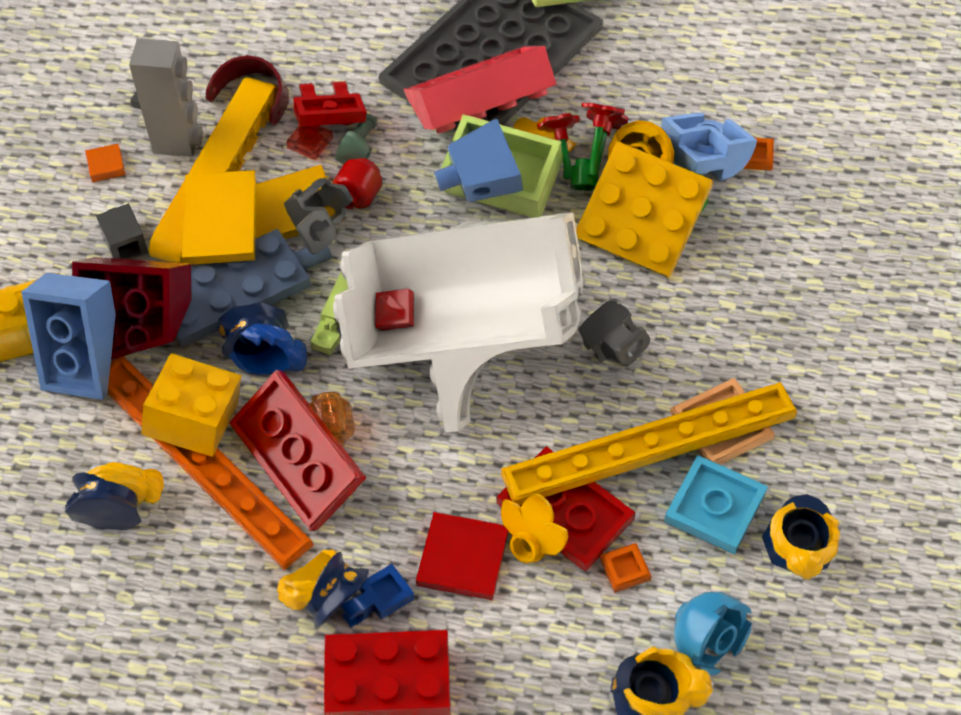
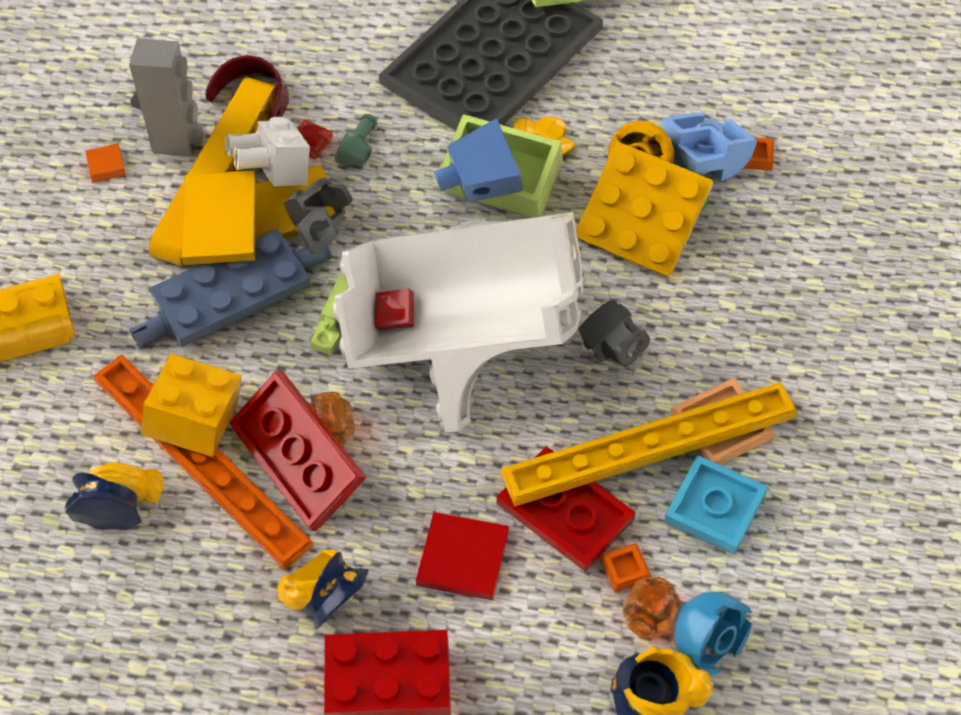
(71, 333): medium blue slope -> none
(122, 233): dark grey brick -> none
(147, 299): dark red wedge -> none
(259, 340): piece -> none
(274, 148): none -> white brick
(328, 109): red plate -> none
(362, 181): red head -> none
(381, 593): blue plate -> none
(482, 87): coral slope -> none
(533, 529): yellow plate -> none
(585, 171): plant -> none
(651, 607): none -> clear orange head
(802, 536): piece -> none

